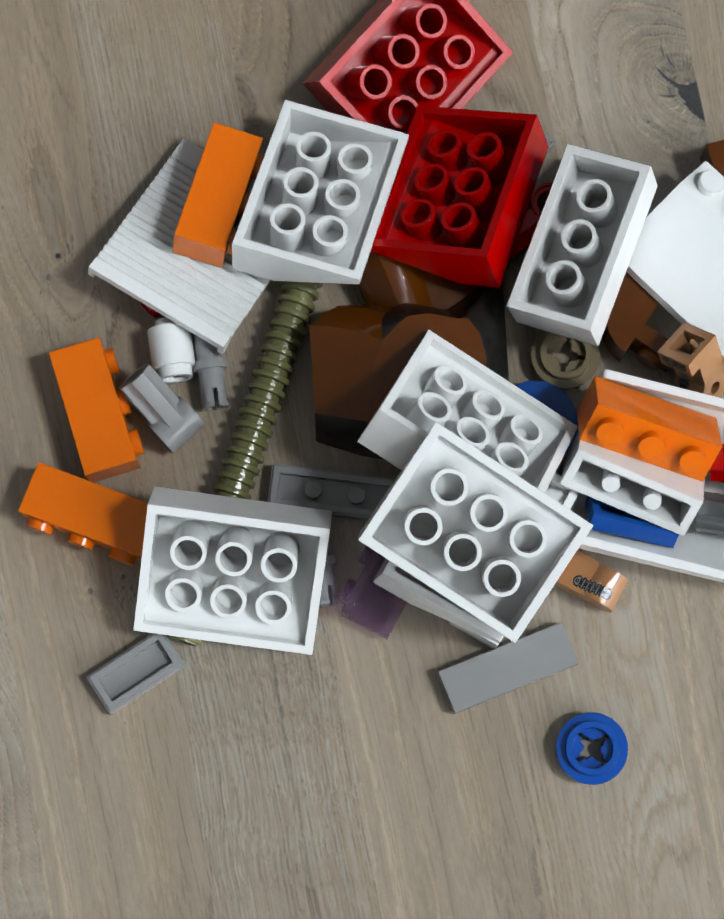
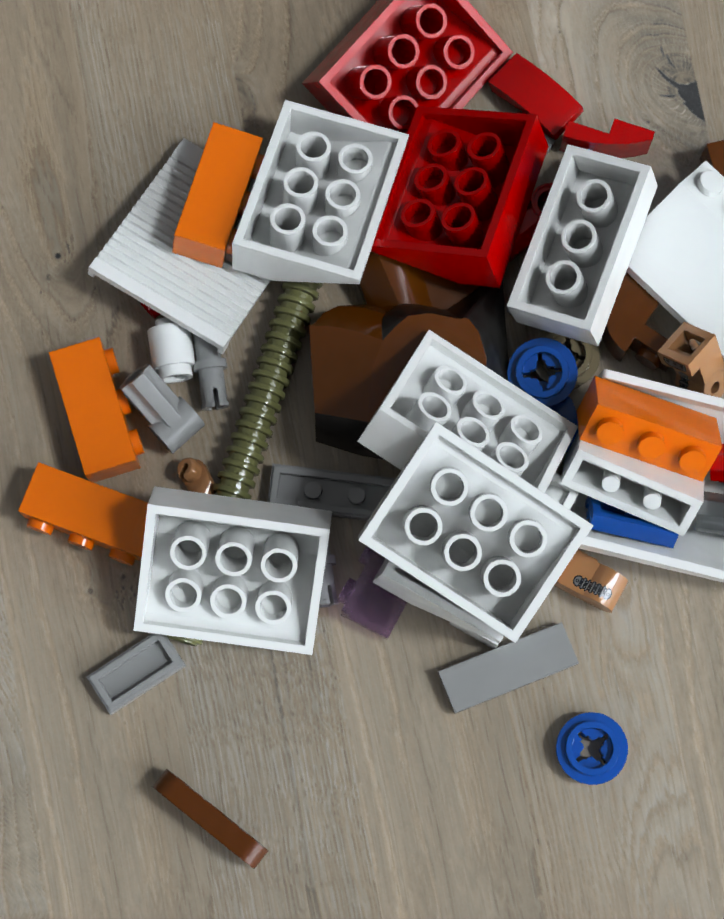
(195, 476): none -> medium nougat arm
(210, 818): none -> reddish brown beam
(536, 93): none -> red slope
(555, 357): none -> blue gear
(622, 142): none -> red slope

